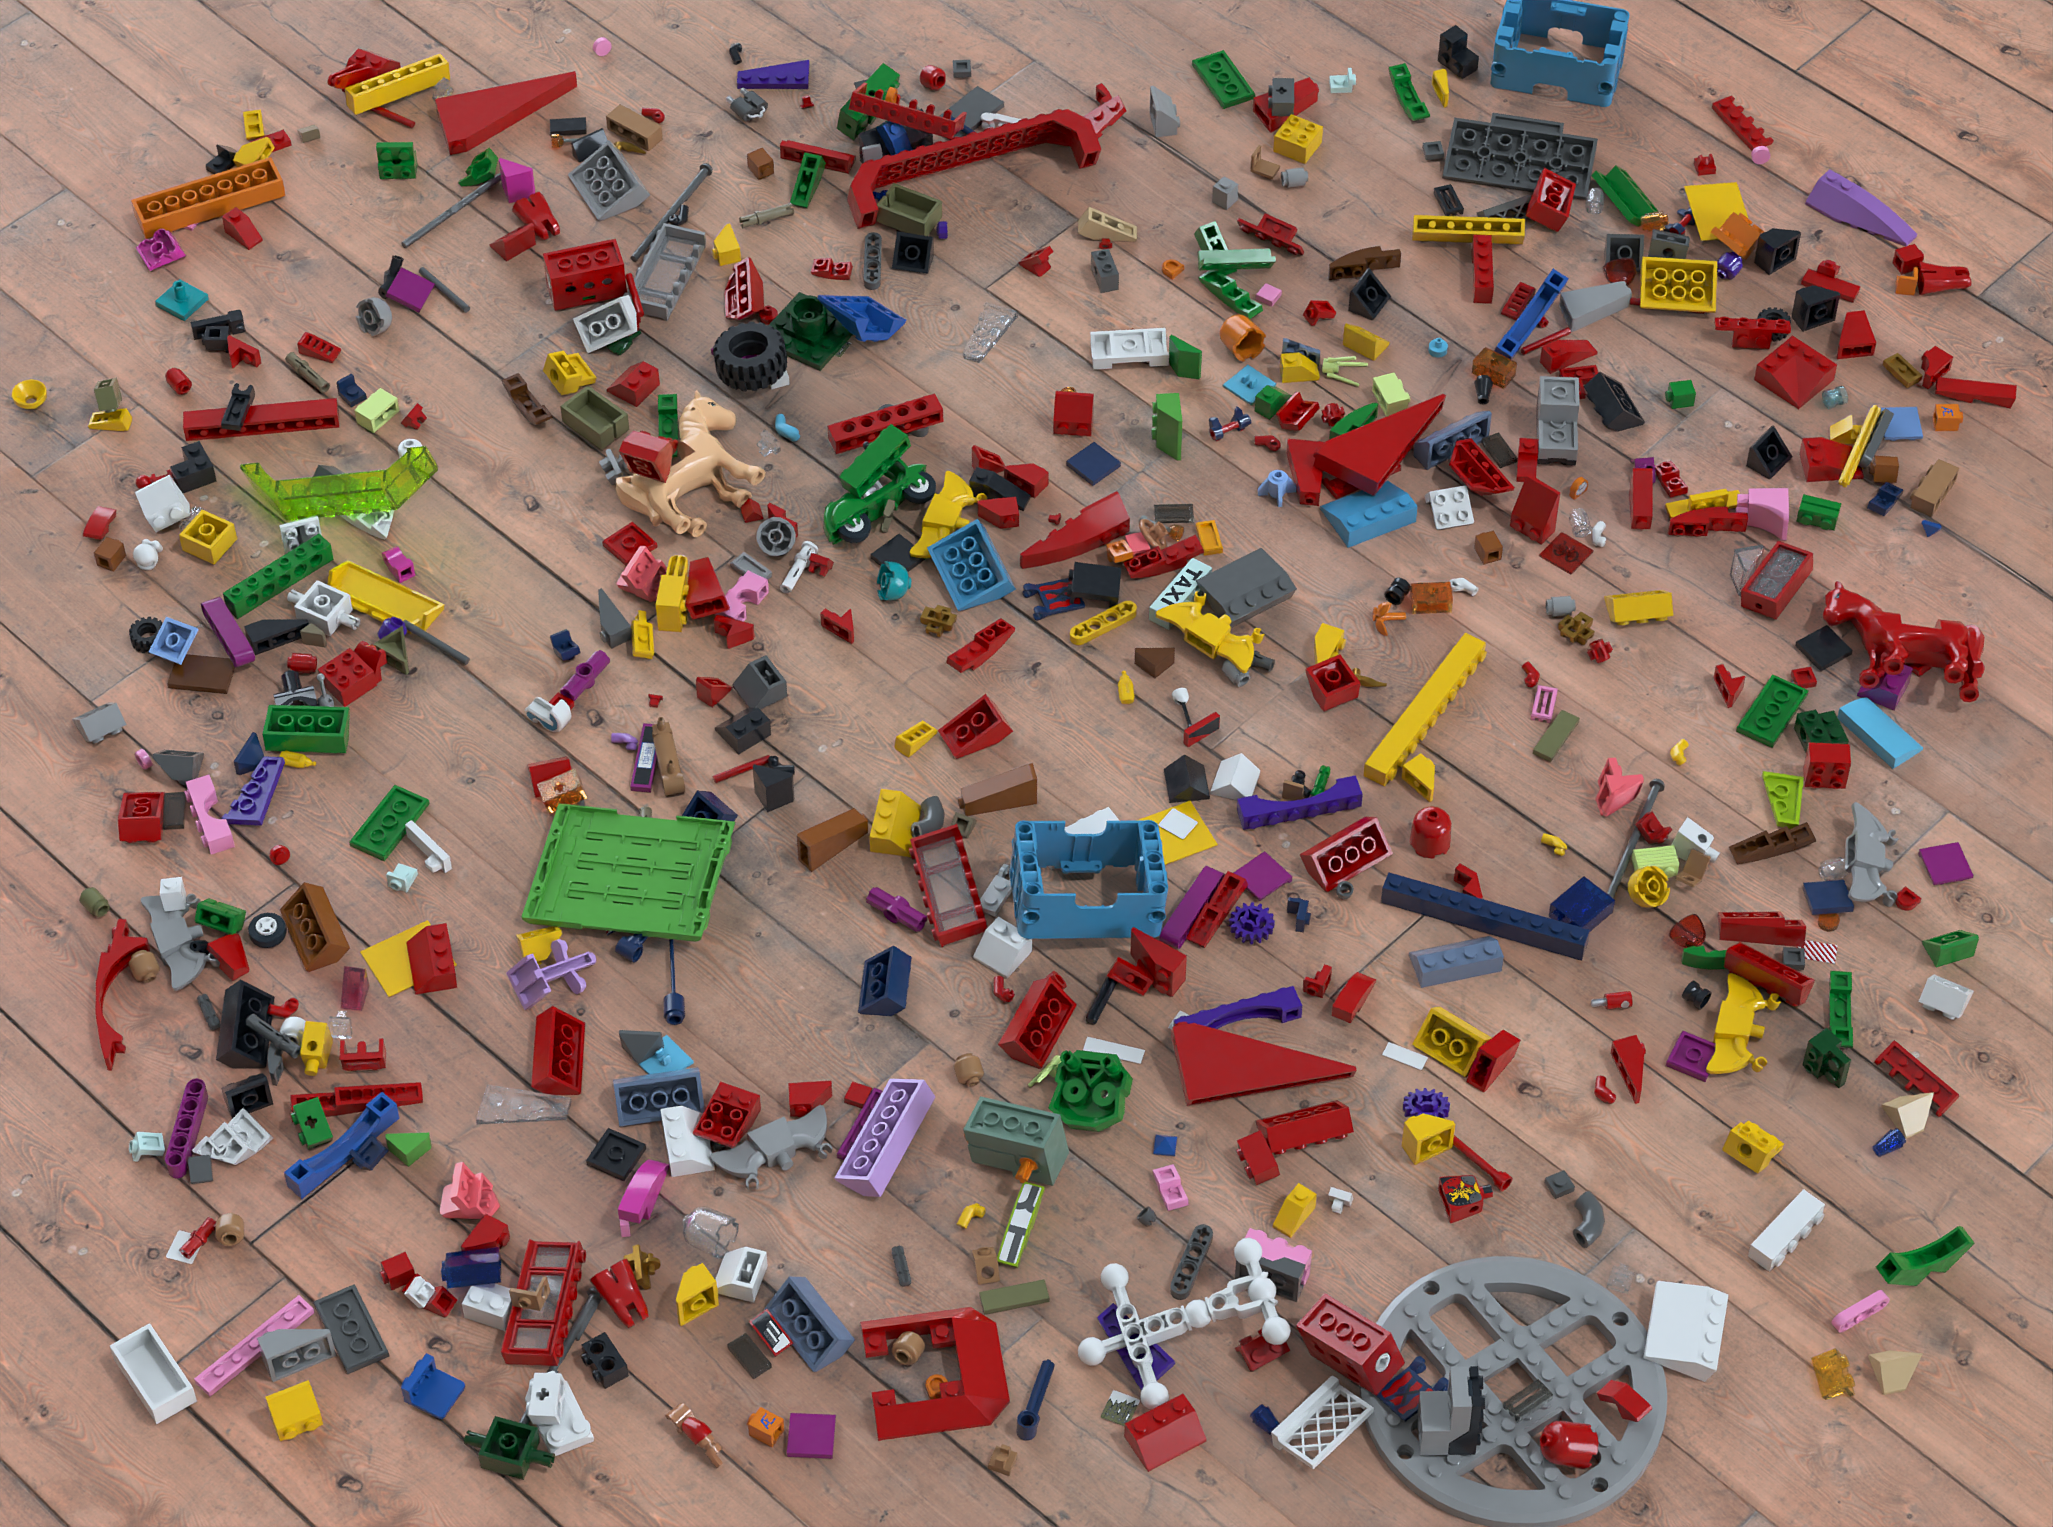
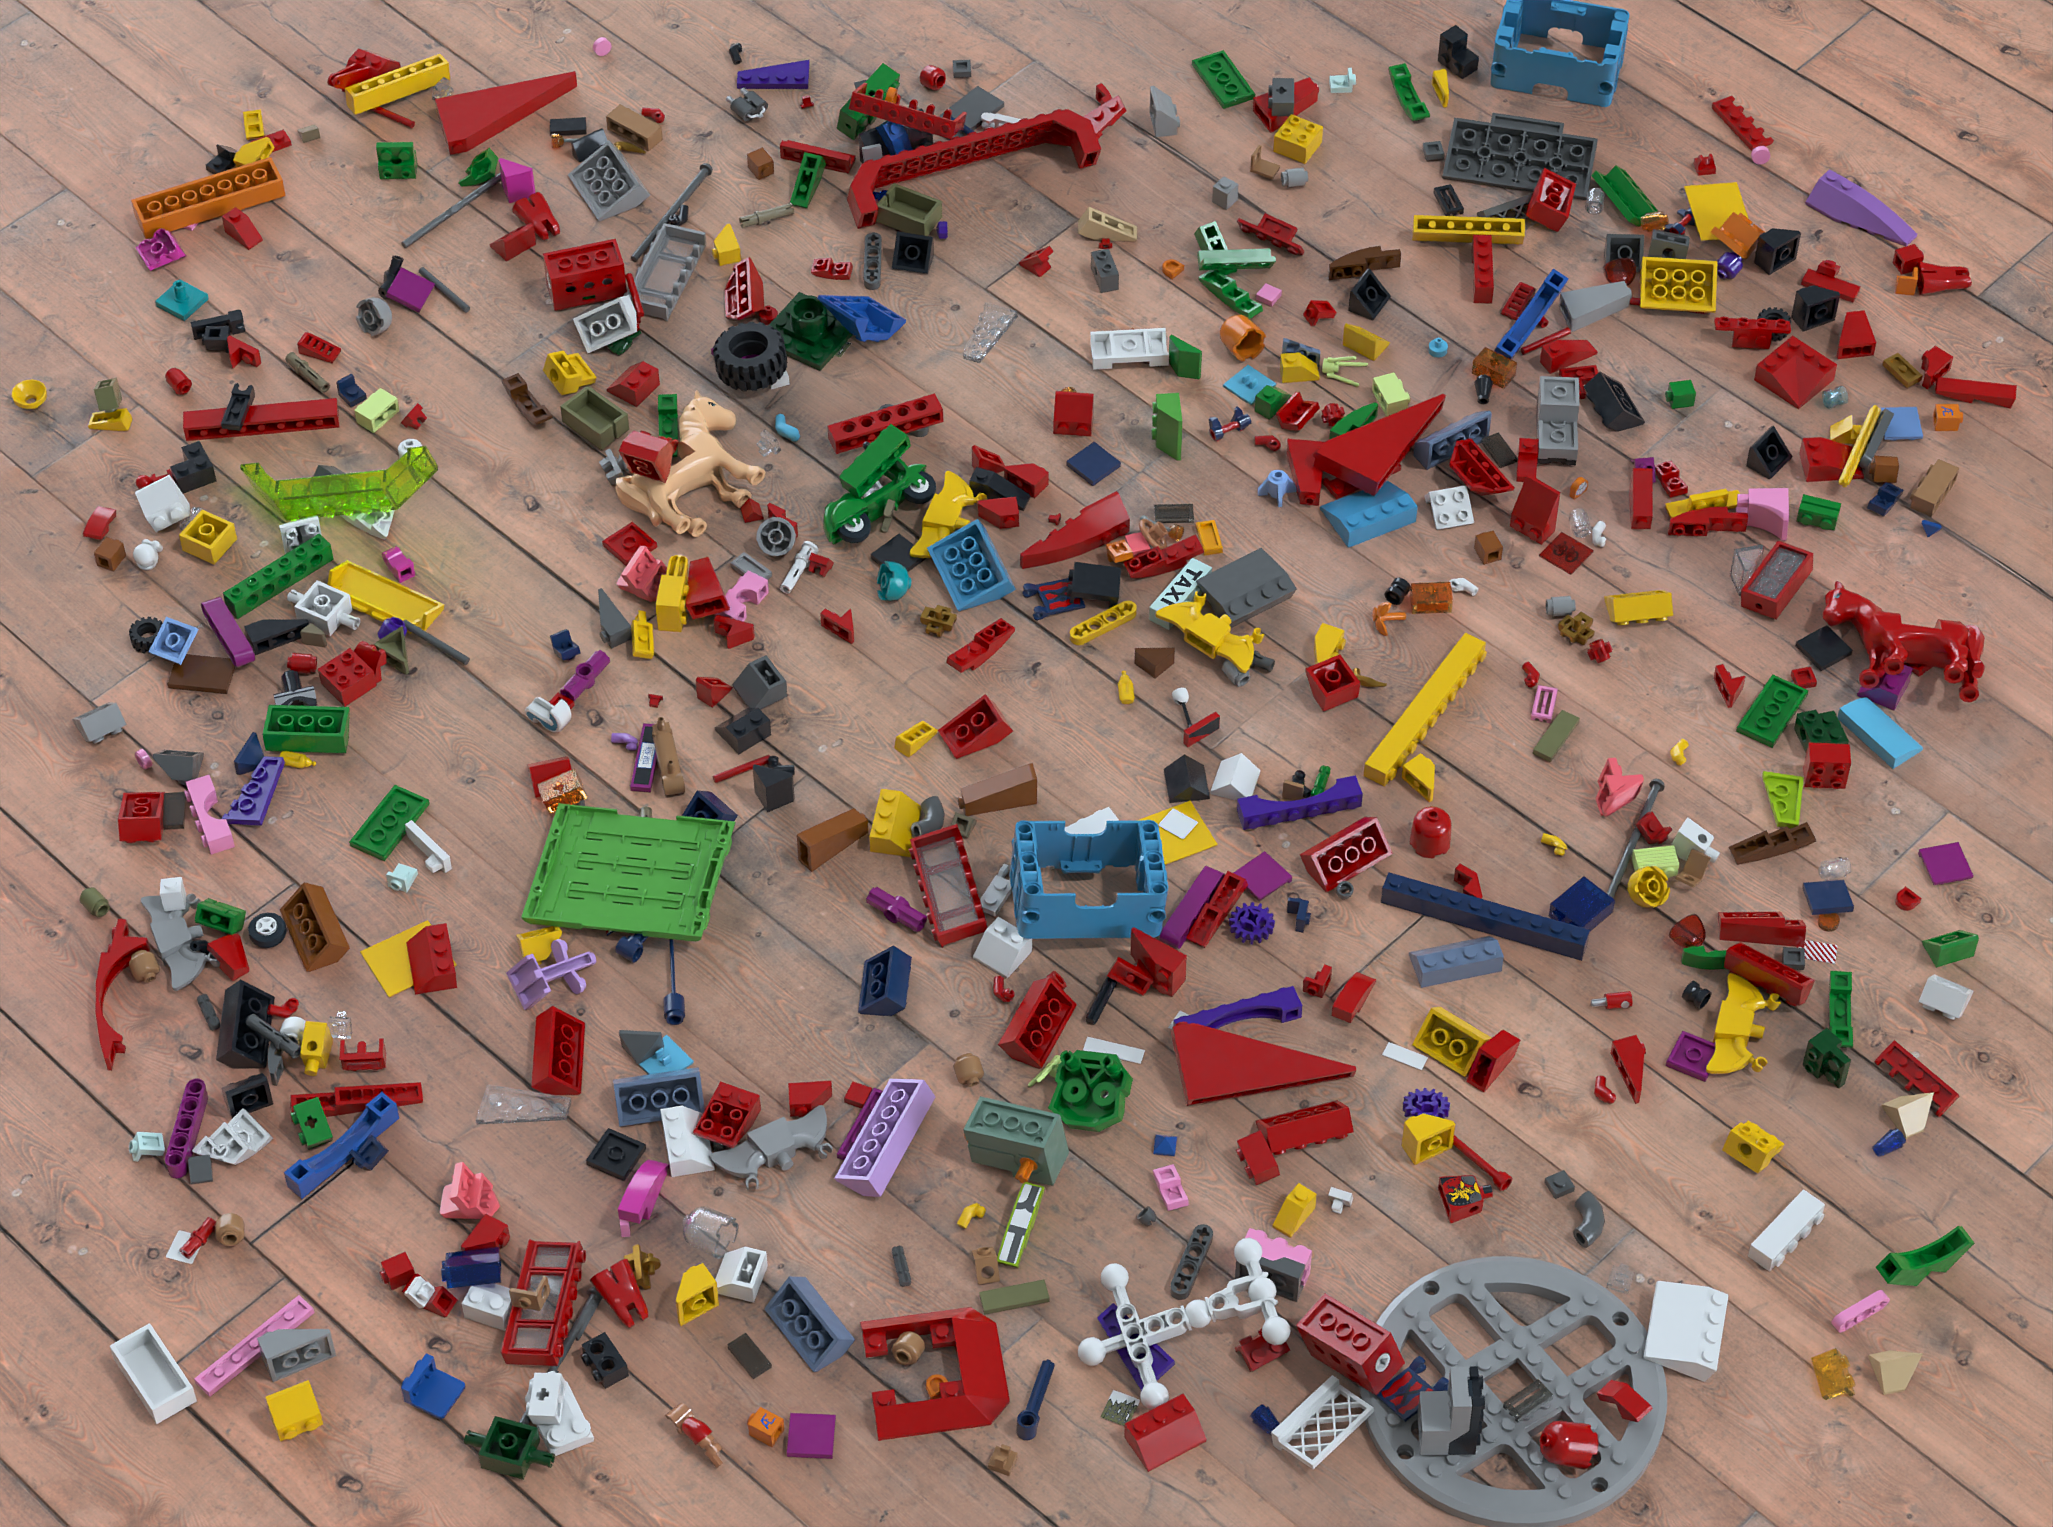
(279, 855): red plate -> none
(324, 698): light grey hinge -> none
(351, 1329): dark grey tile -> none
(354, 988): clear pink slope -> none
(408, 1146): bright green slope -> none
(771, 1332): slope -> none
(1867, 858): light grey torso -> none

